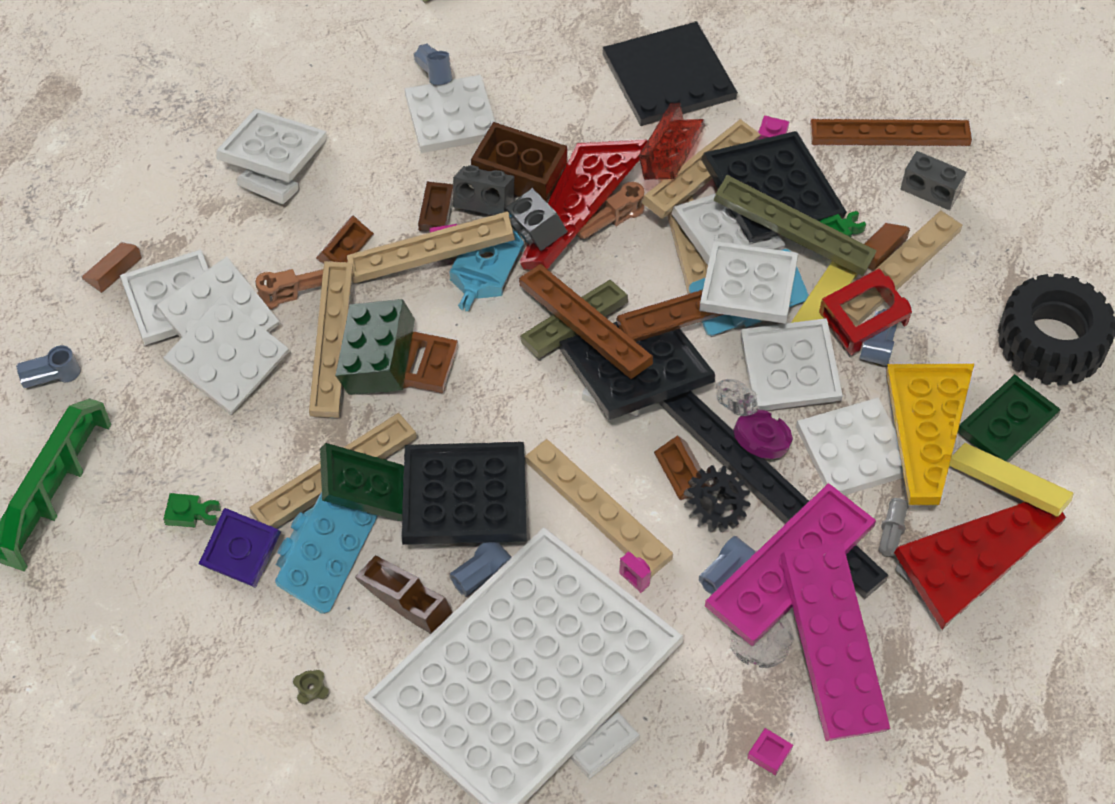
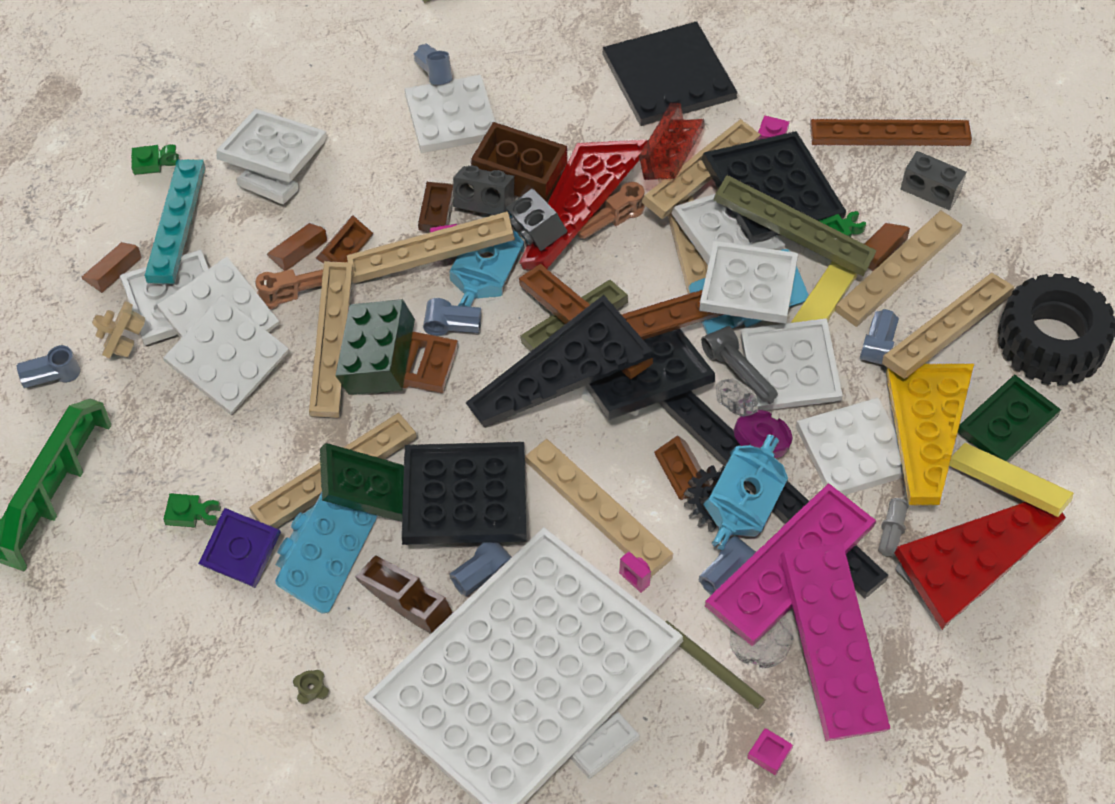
(115, 342): none -> tan hips
(150, 158): none -> green plate
(175, 222): none -> teal plate
(298, 246): none -> dark orange slope
(444, 317): none -> sand blue piece
(577, 354): none -> black wing
(720, 671): none -> olive bar
(724, 347): none -> dark grey axle
(732, 506): none -> medium azure plate
(842, 326): red panel -> none
(947, 325): none -> tan plate

